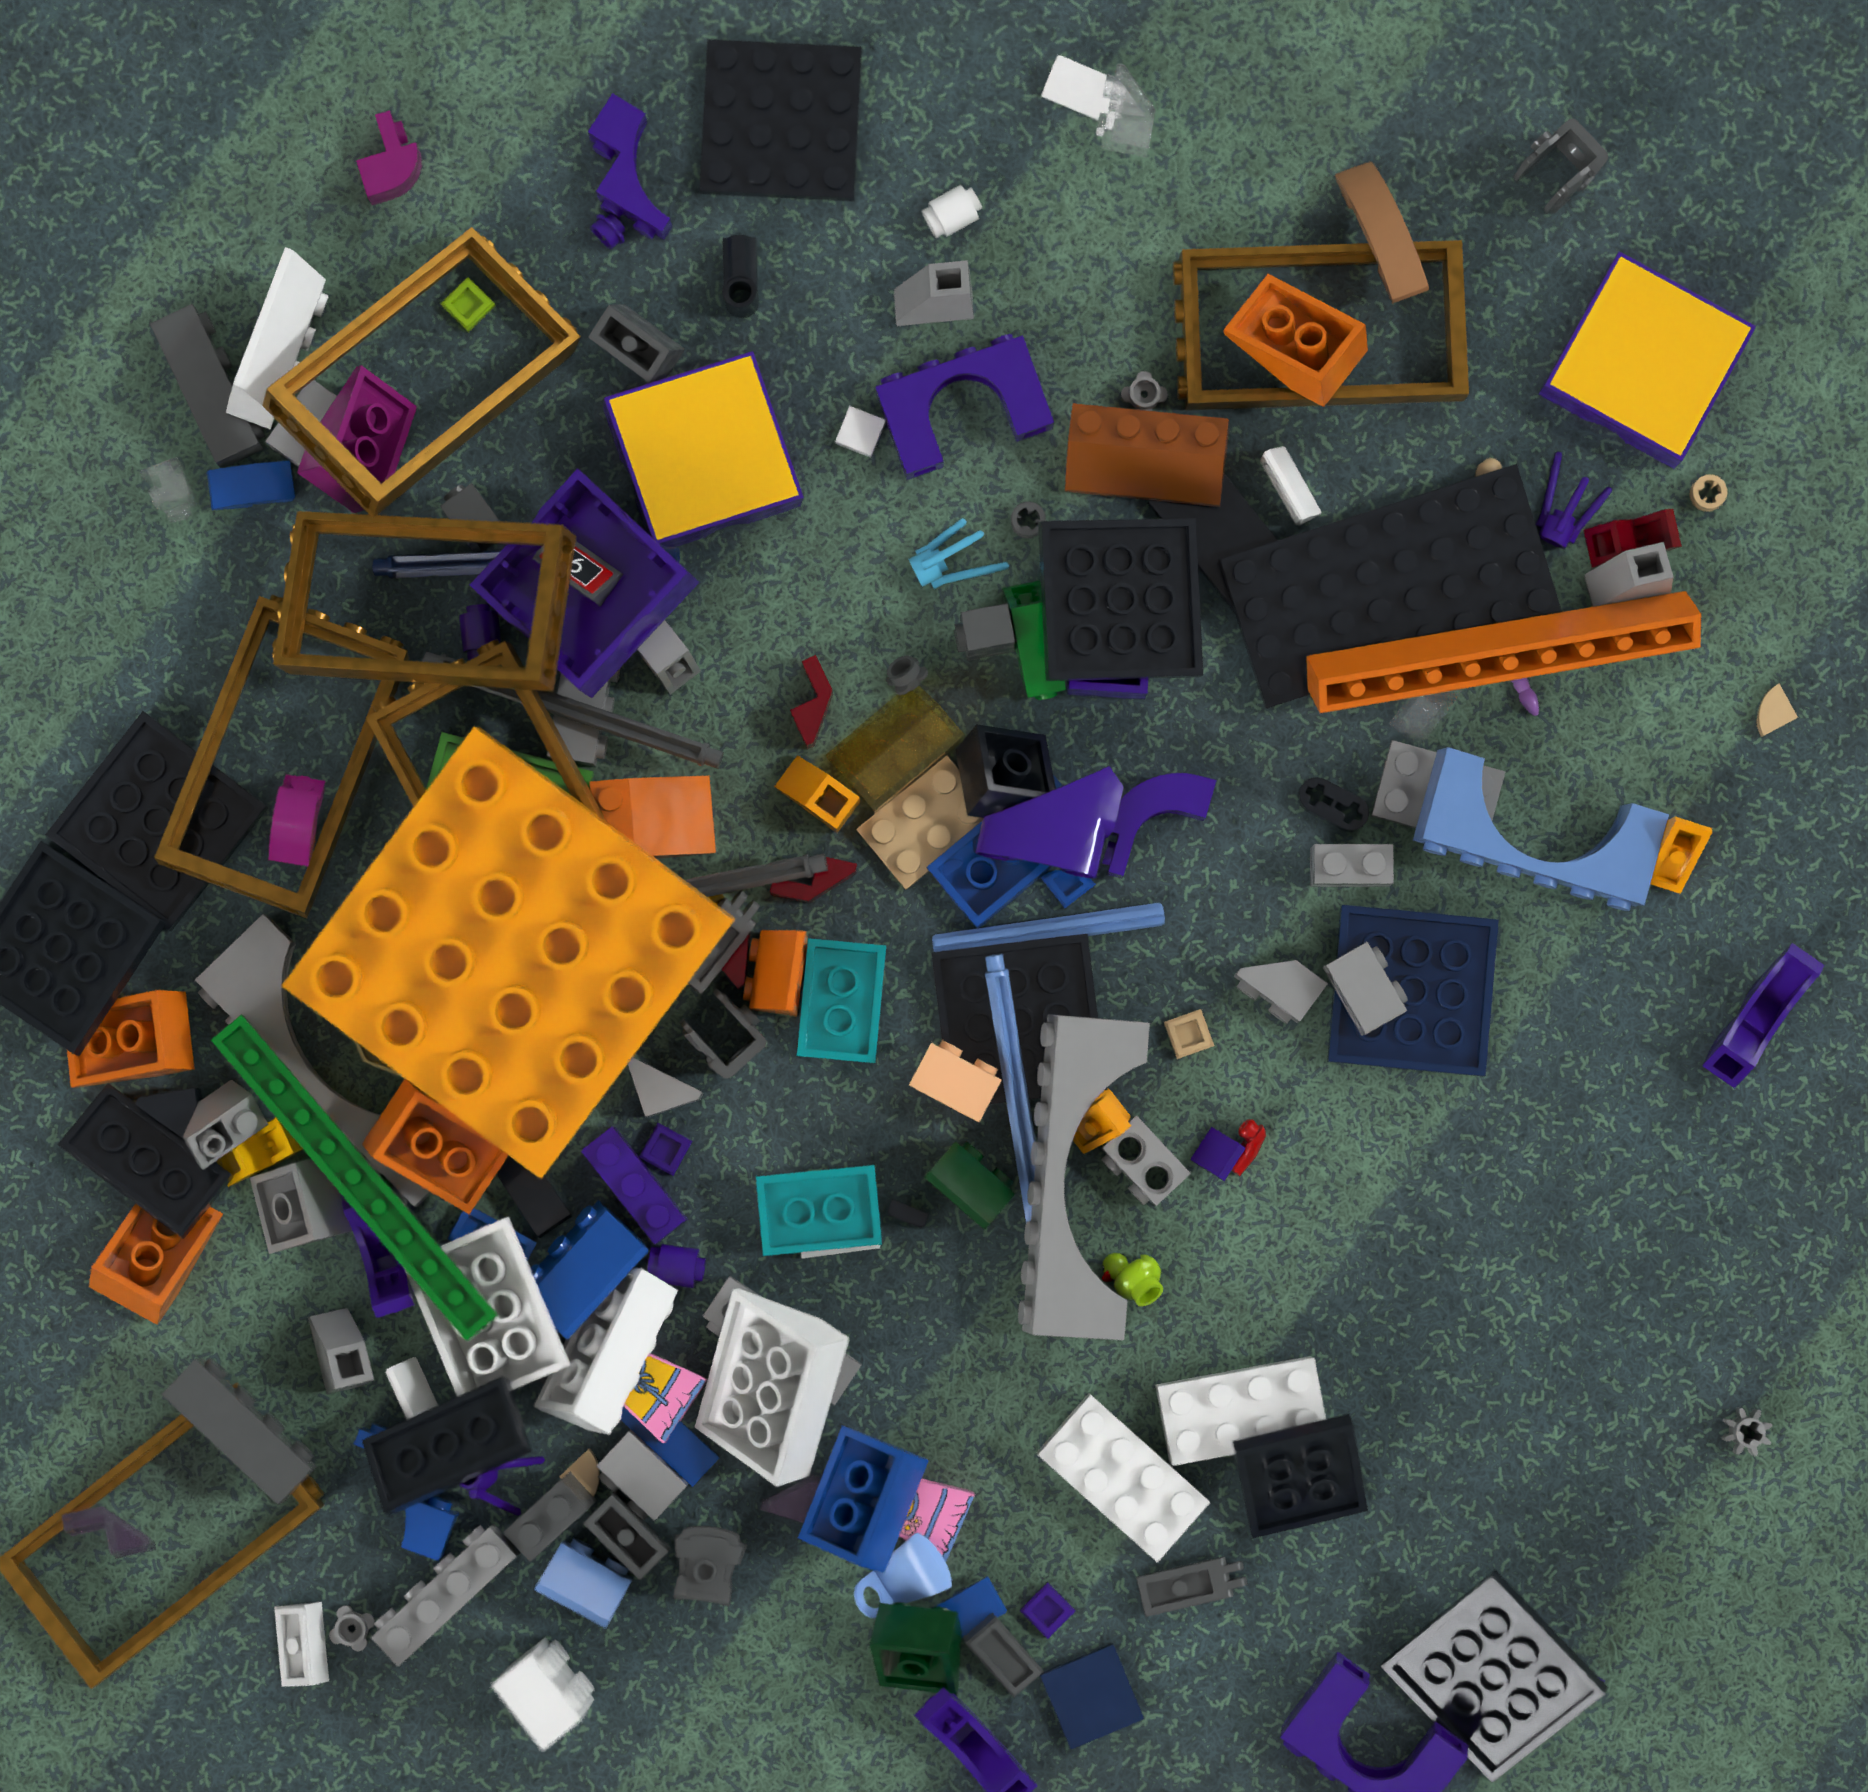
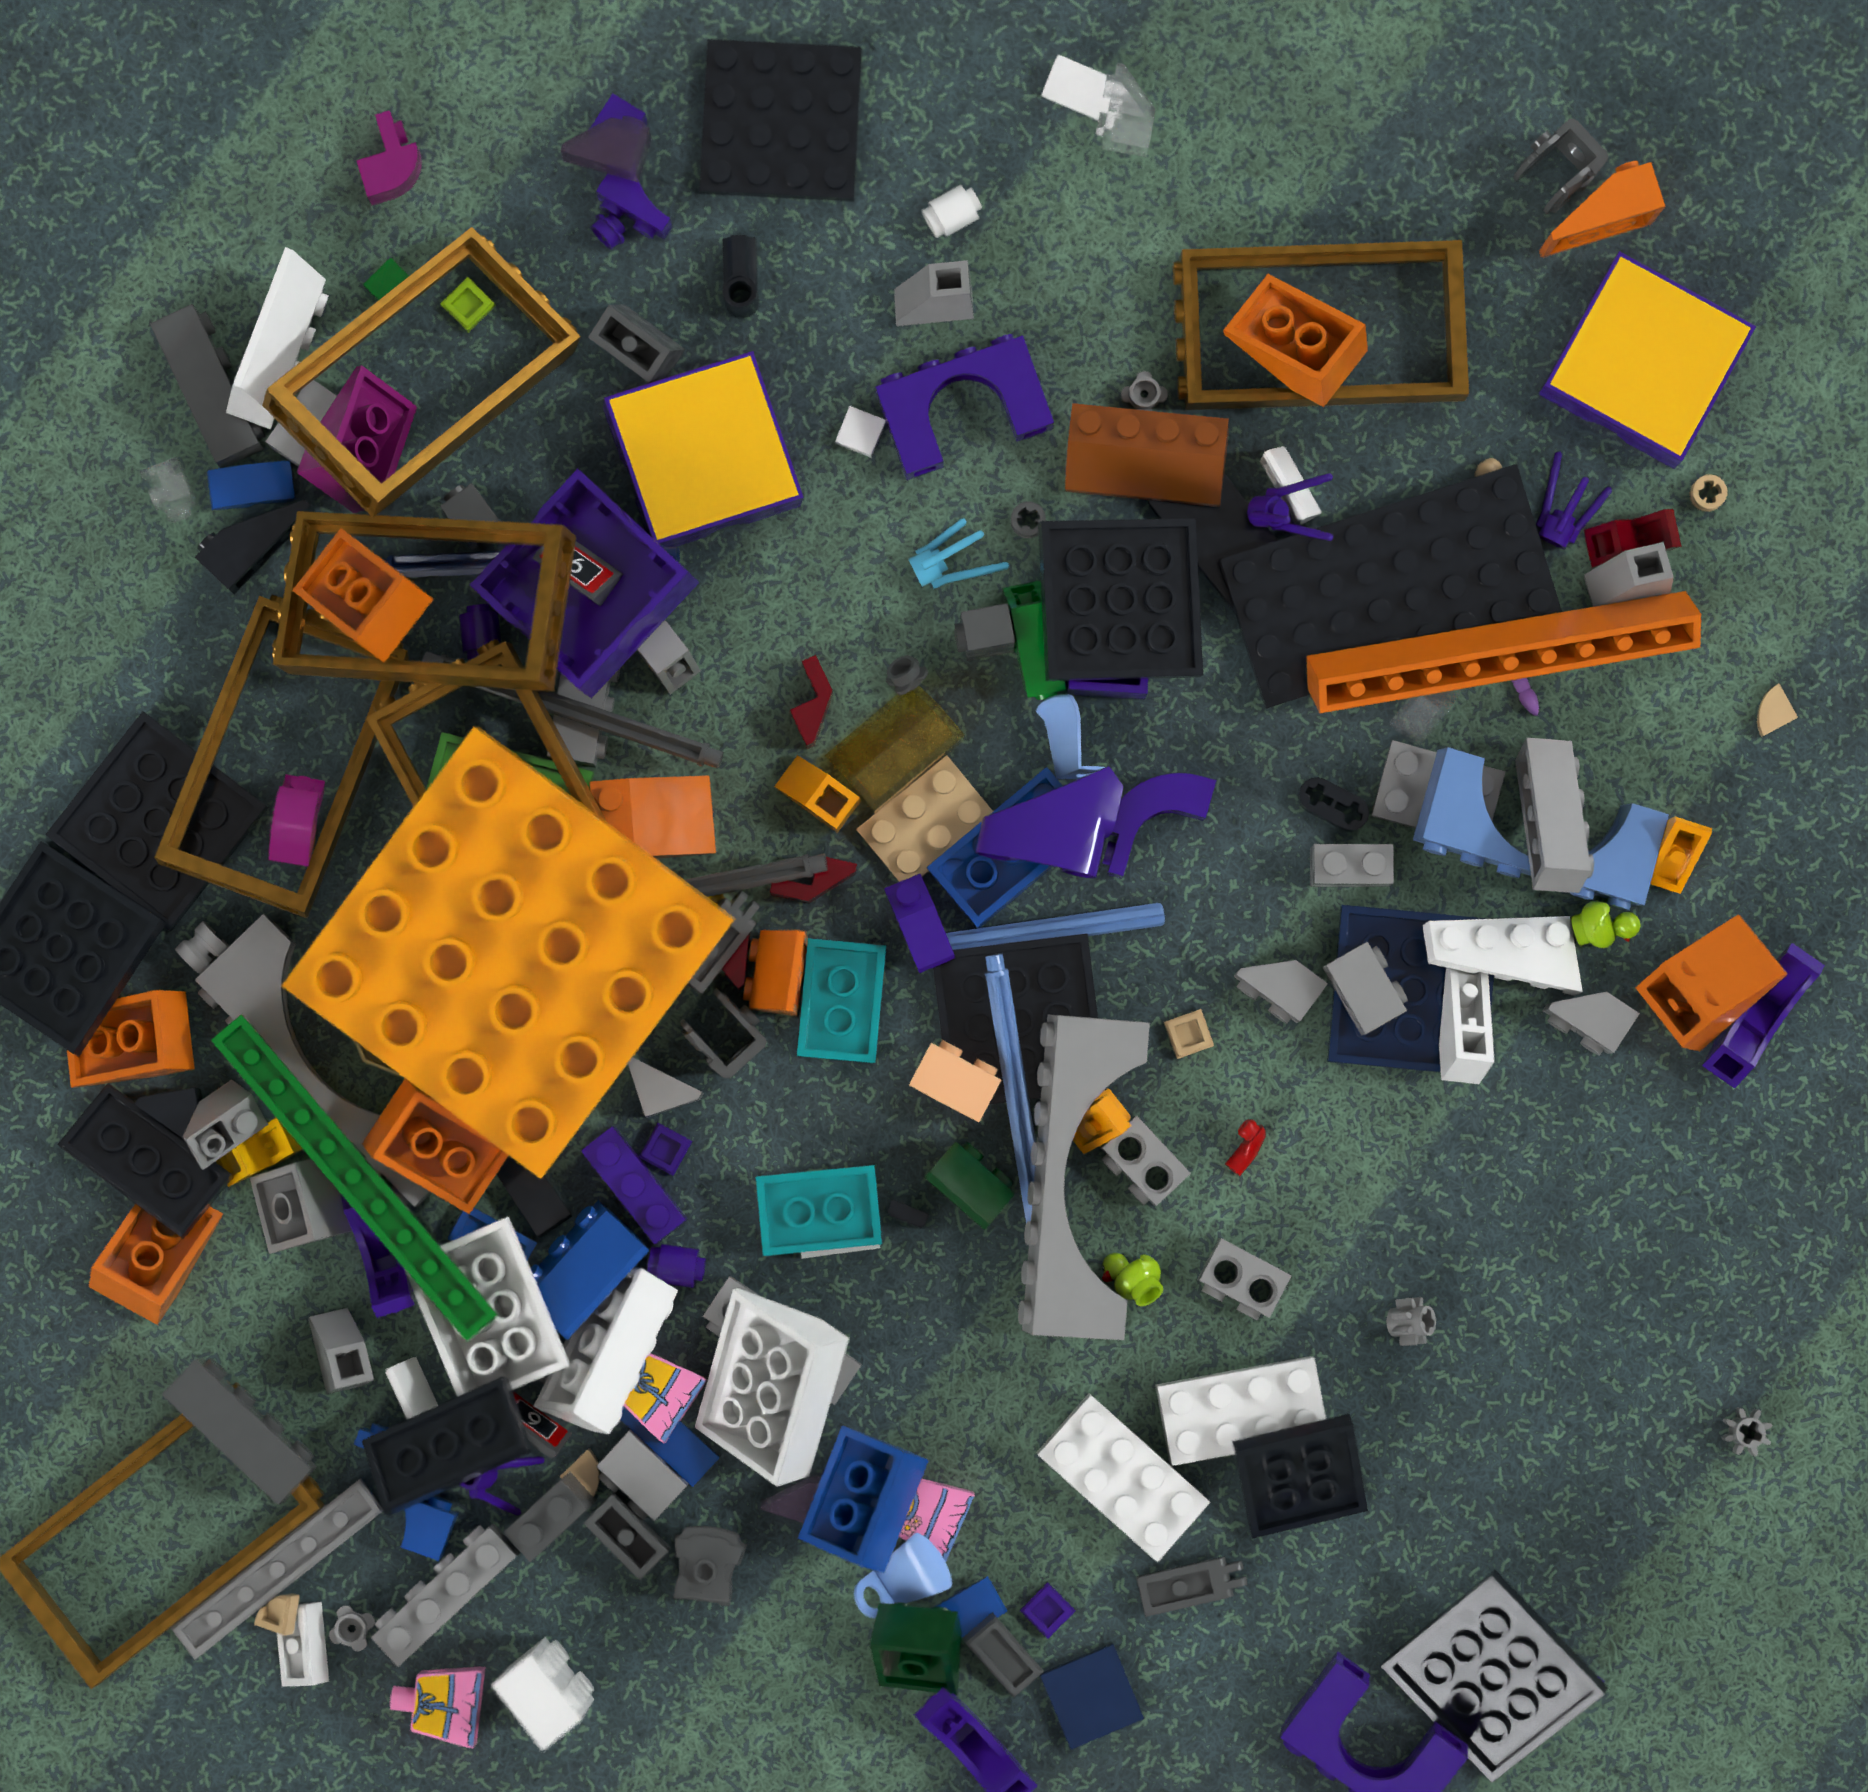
(122, 1537): clear purple slope -> none
(202, 948): none -> light grey wheel
(245, 547): none -> black slope
(277, 1569): none -> light grey tile
(279, 1614): none -> tan tile
(362, 595): none -> orange slope
(385, 279): none -> green tile
(444, 1704): none -> torso
(542, 1430): none -> slope
(585, 1582): medium blue slope -> none
(611, 148): none -> clear purple slope
(919, 923): none -> dark purple slope
(1002, 768): black slope -> none
(1064, 736): none -> light blue piece
(1066, 886): blue tile -> none
(1217, 1153): dark purple tile -> none
(1247, 1270): none -> light grey brick
(1274, 512): none -> dark purple plant
(1384, 230): medium nougat slope -> none
(1411, 1321): none -> light grey gear
(1466, 1027): none -> white slope
(1510, 948): none -> white wing
(1553, 815): none -> light grey brick
(1596, 926): none -> lime animal
(1596, 1018): none -> light grey slope
(1619, 205): none -> orange slope
(1711, 983): none -> orange slope

